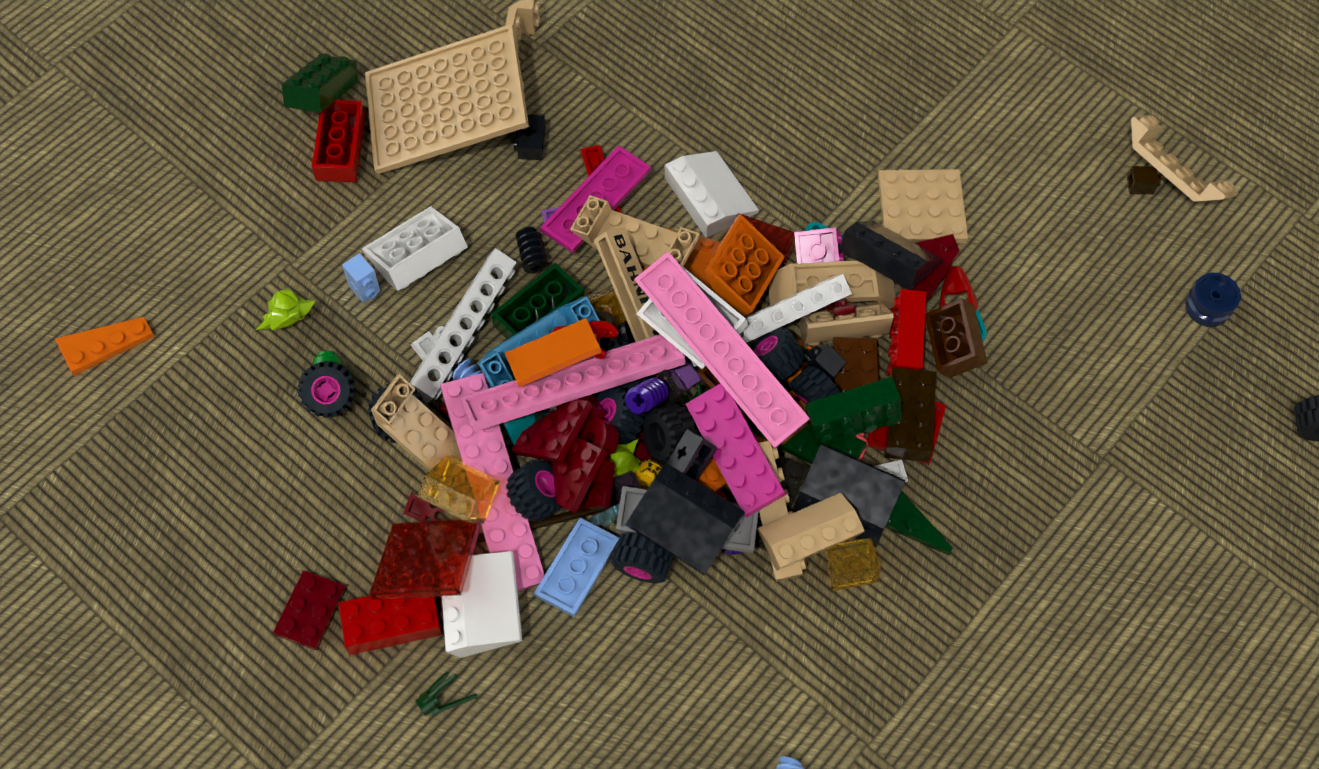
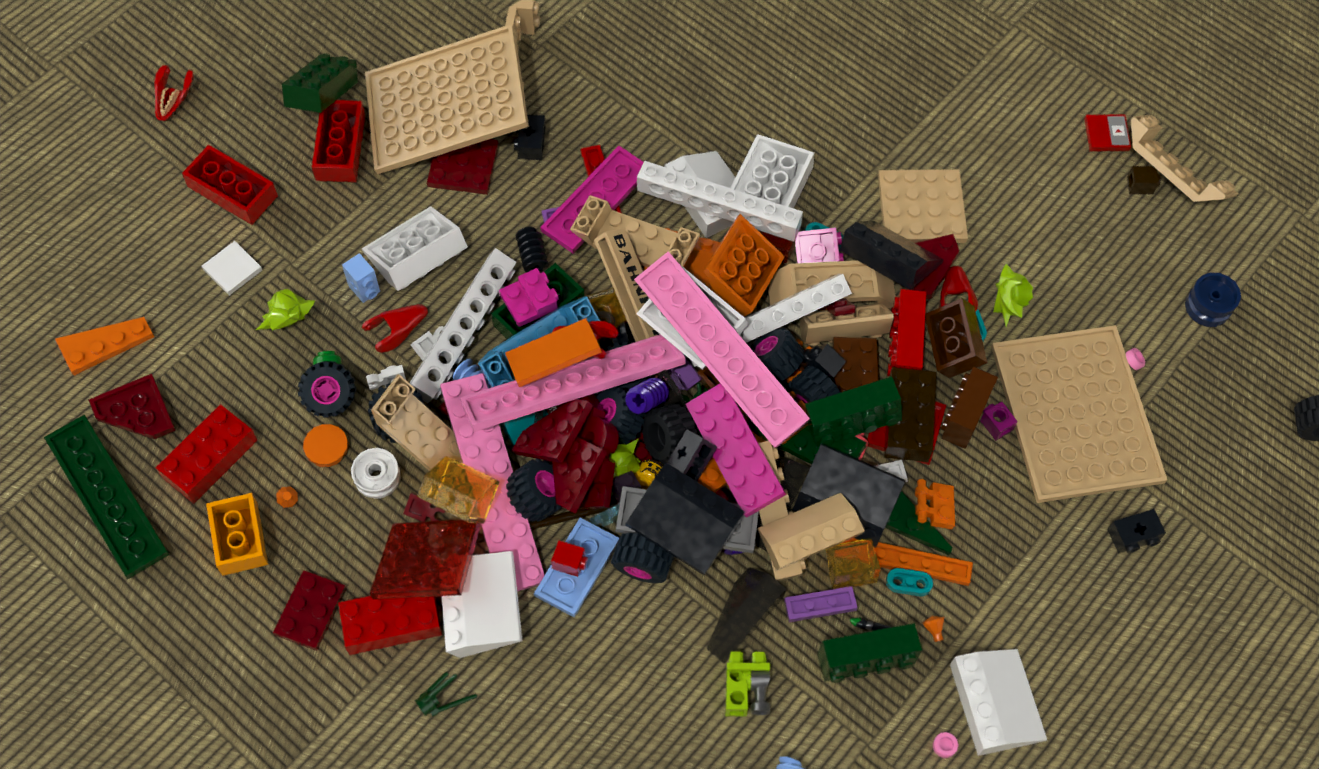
(106, 496): none -> dark green plate
(134, 408): none -> dark red plate
(169, 99): none -> red animal
(206, 454): none -> red brick
(230, 184): none -> red brick
(232, 268): none -> white tile
(237, 534): none -> light orange brick
(287, 497): none -> orange rock
(325, 445): none -> orange tile
(371, 461): none -> white wheel
(386, 376): none -> white plate
(401, 323): none -> red animal
(465, 168): none -> dark red plate
(529, 297): none -> dark pink plate
(569, 558): none -> red brick
(718, 200): none -> white brick
(743, 678): none -> lime hips
(747, 606): none -> clear smoke wedge
(774, 171): none -> white slope
(820, 604): none -> medium lavender plate
(869, 653): none -> dark green brick
(870, 625): none -> black piece
(908, 582): none -> teal plate
(934, 626): none -> orange rock
(935, 565): none -> orange tile
(941, 504): none -> orange plate
(945, 745): none -> bright pink tile
(967, 407): none -> reddish brown brick
(996, 428): none -> magenta brick
(997, 700): none -> white slope
(1012, 294): none -> lime hair
(1077, 414): none -> tan plate
(1107, 132): none -> red tile
(1135, 359): none -> bright pink tile
(1136, 531): none -> black brick

